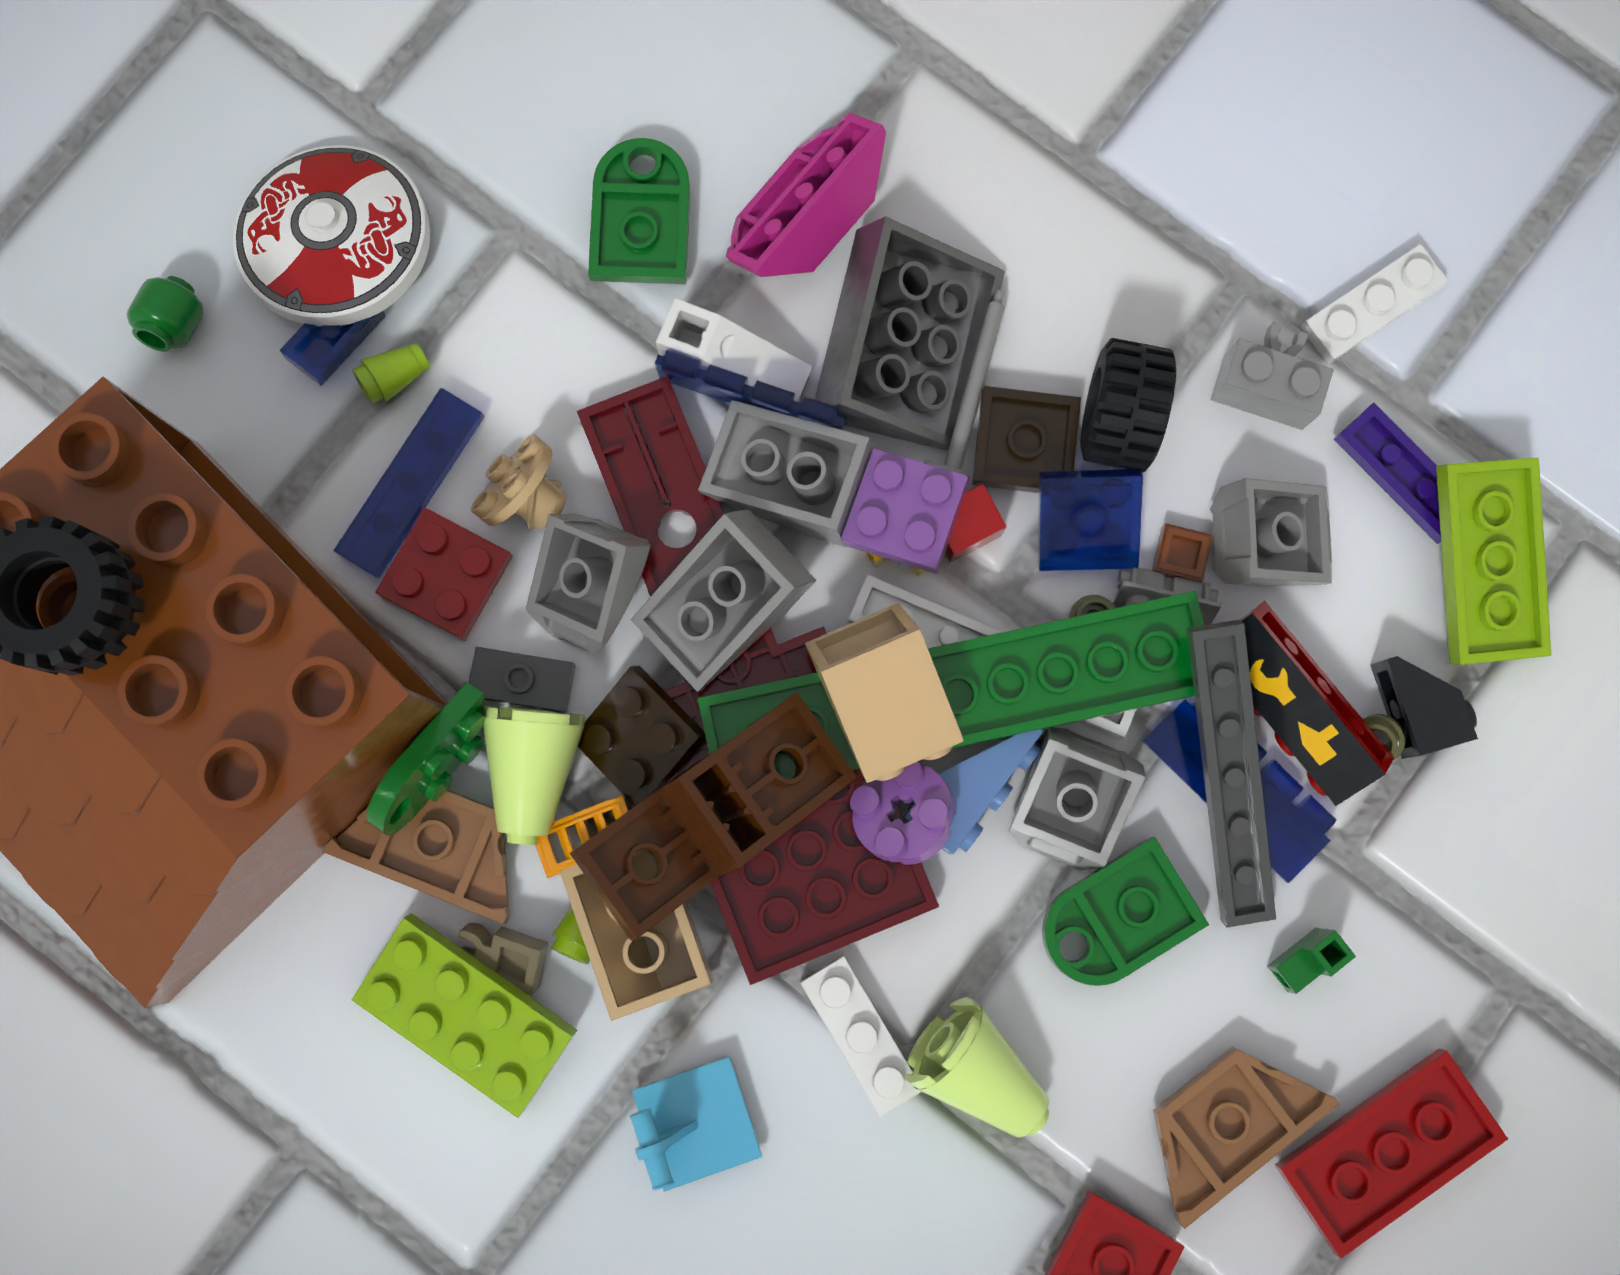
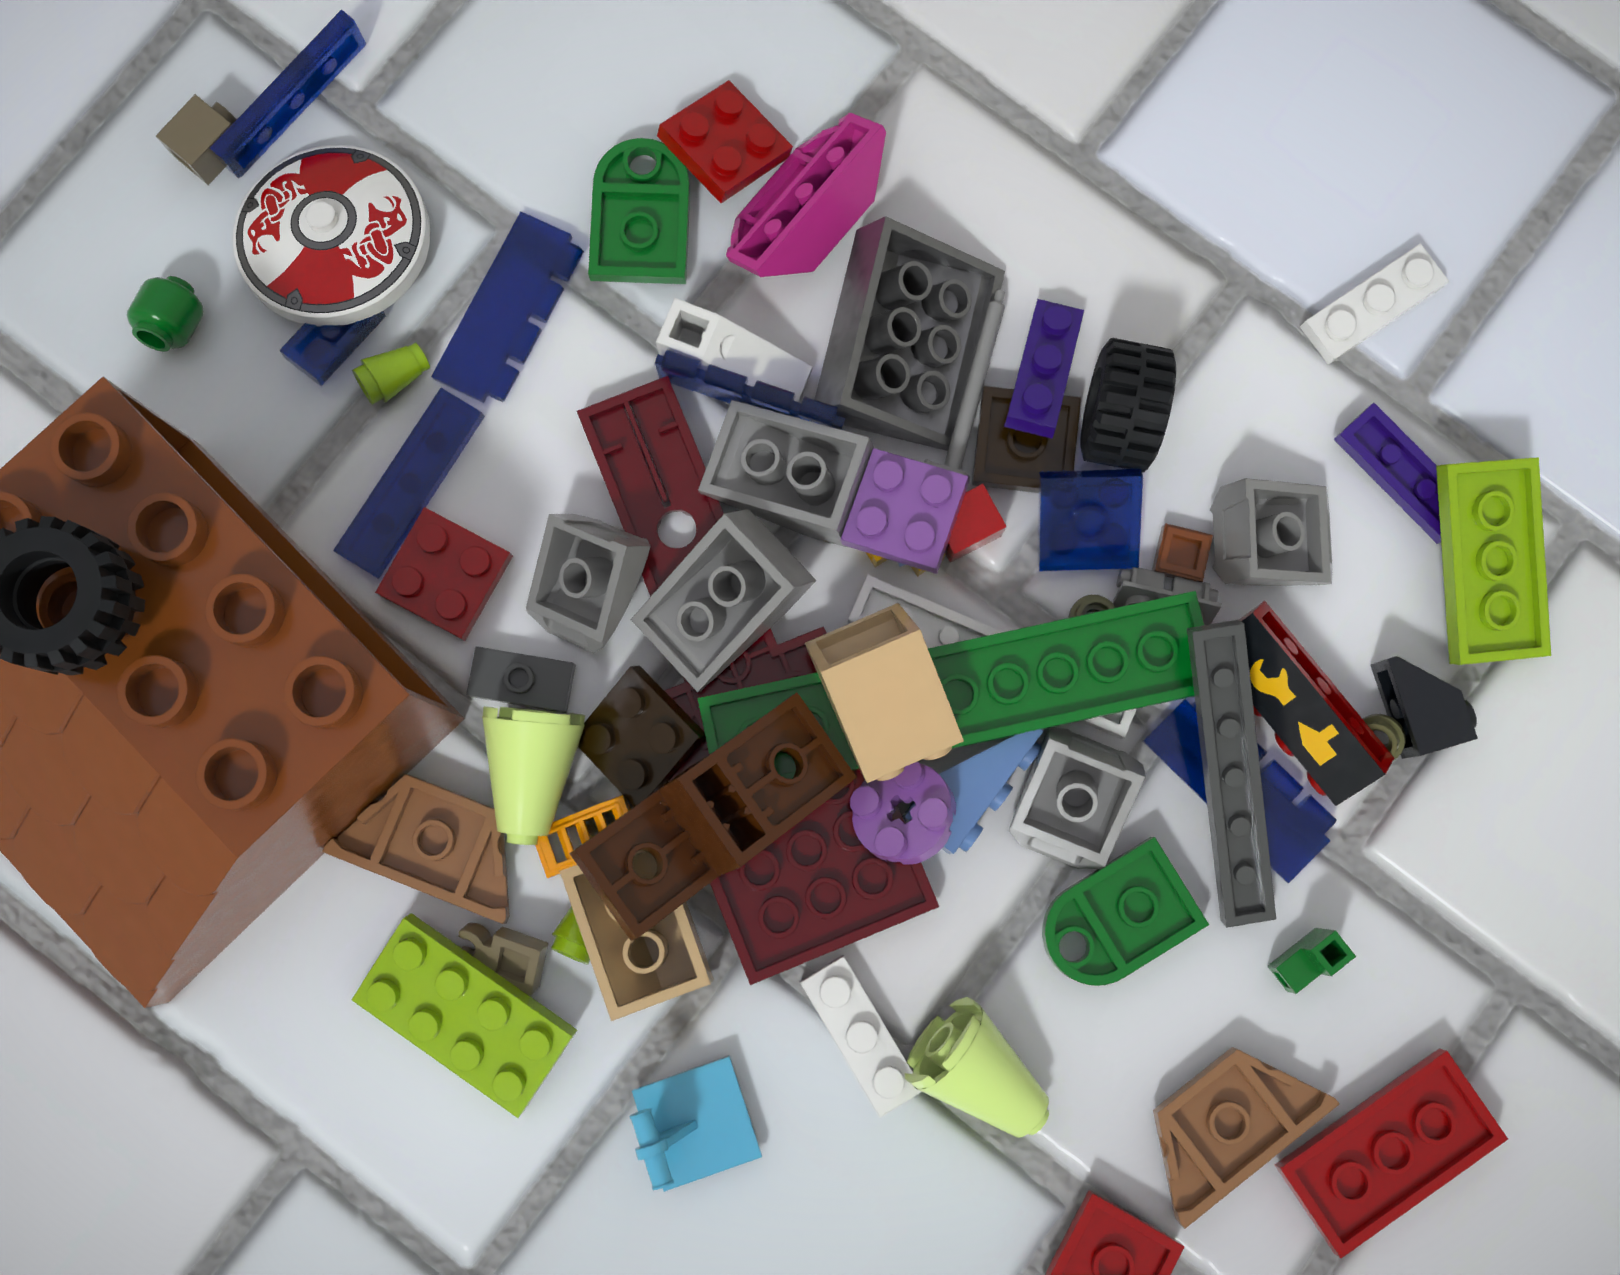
(193, 133): none -> dark tan brick
(289, 94): none -> clear blue tile
(428, 763): green plate -> none
(499, 313): none -> clear blue windscreen
(521, 487): tan plate -> none
(724, 141): none -> red plate
(1044, 369): none -> dark purple plate
(1273, 381): light grey brick -> none

